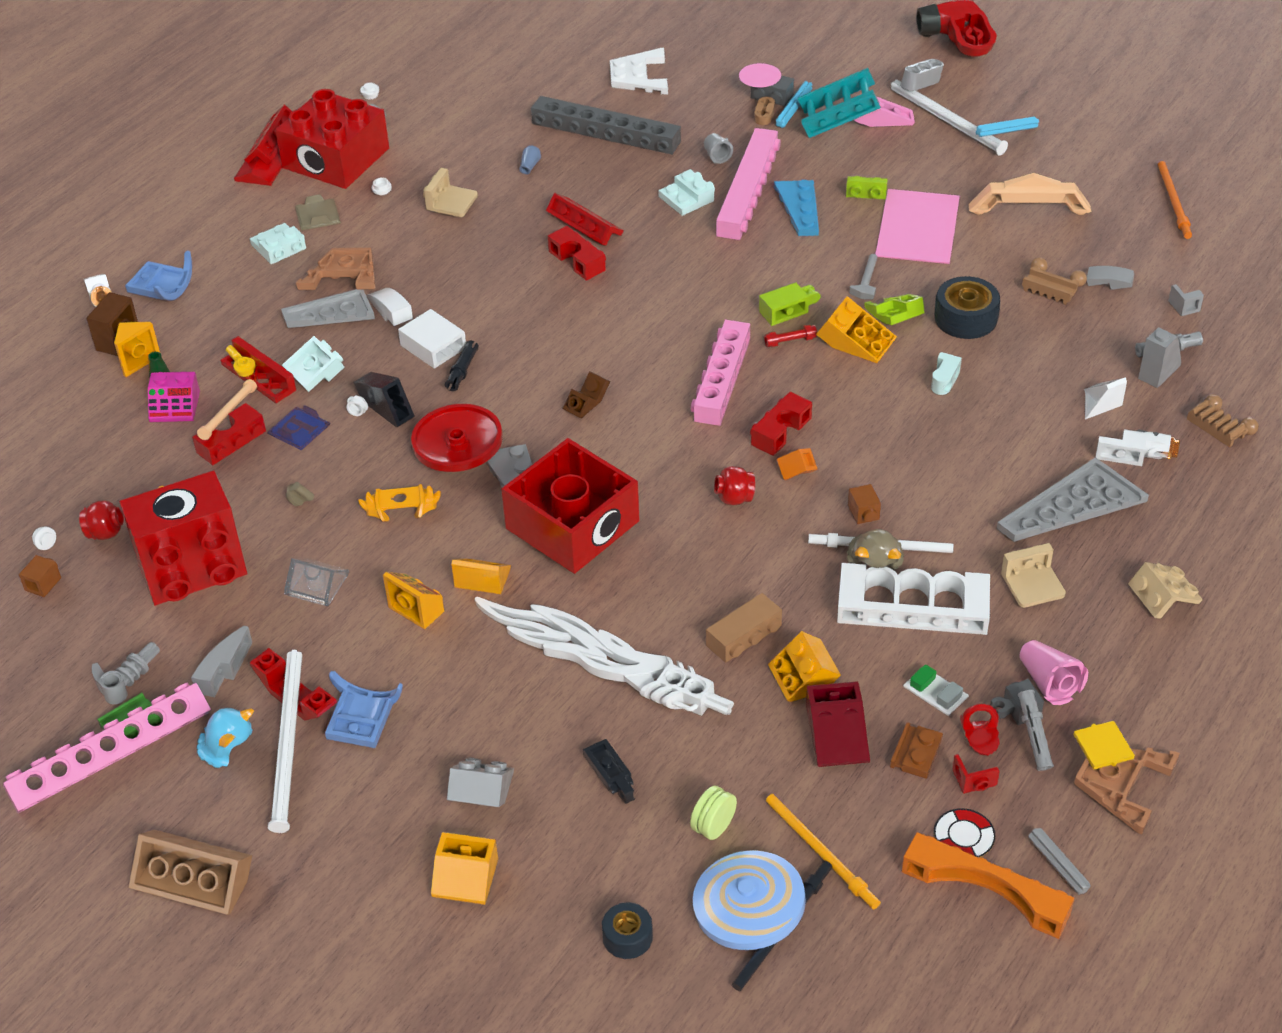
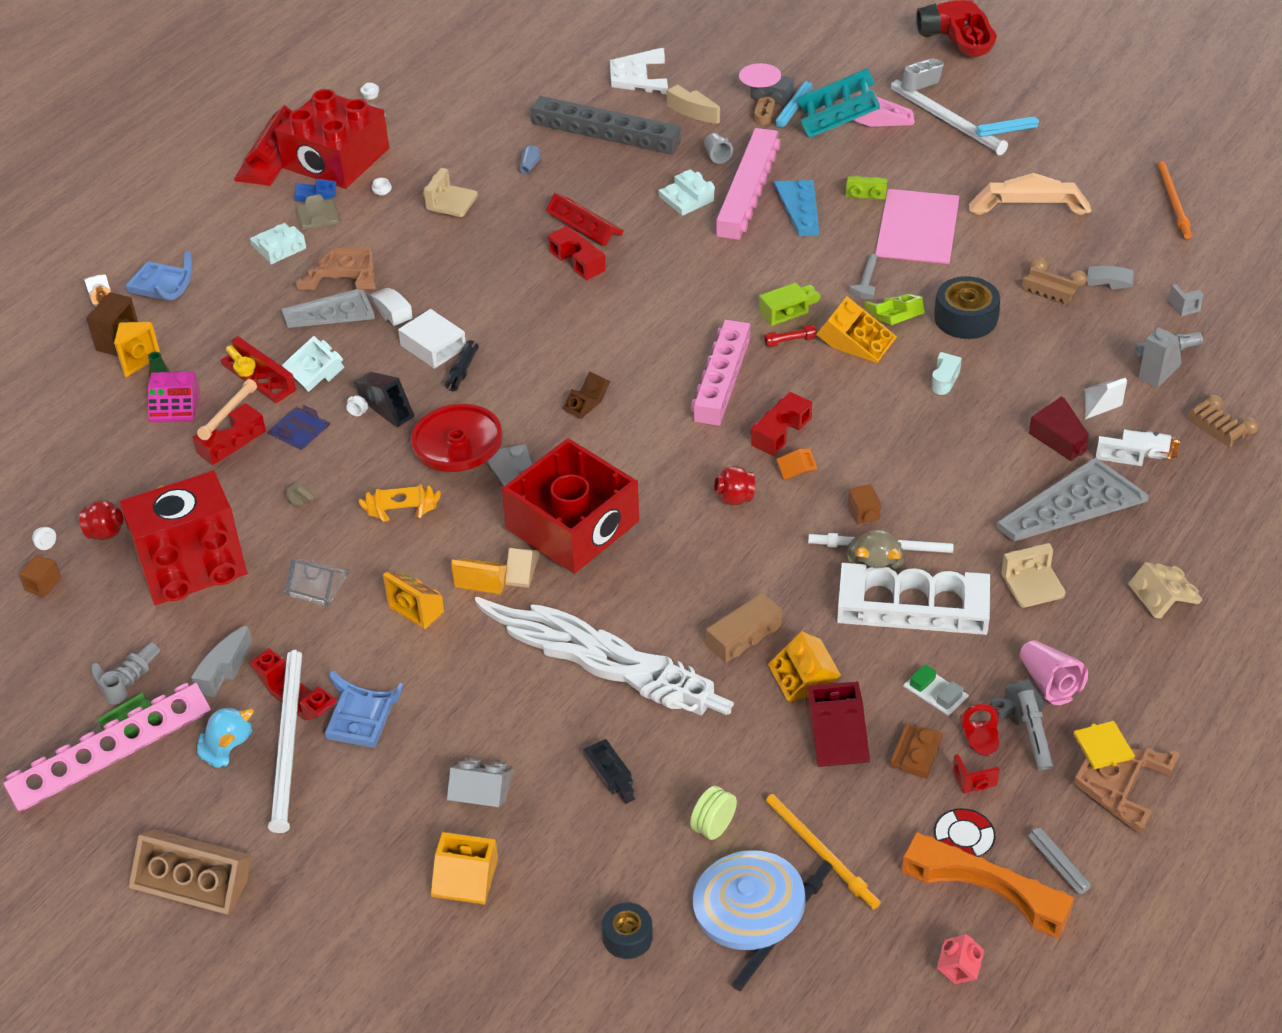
(325, 188): none -> blue slope
(521, 566): none -> tan slope
(693, 105): none -> tan slope
(960, 959): none -> coral brick
(1060, 429): none -> dark red slope

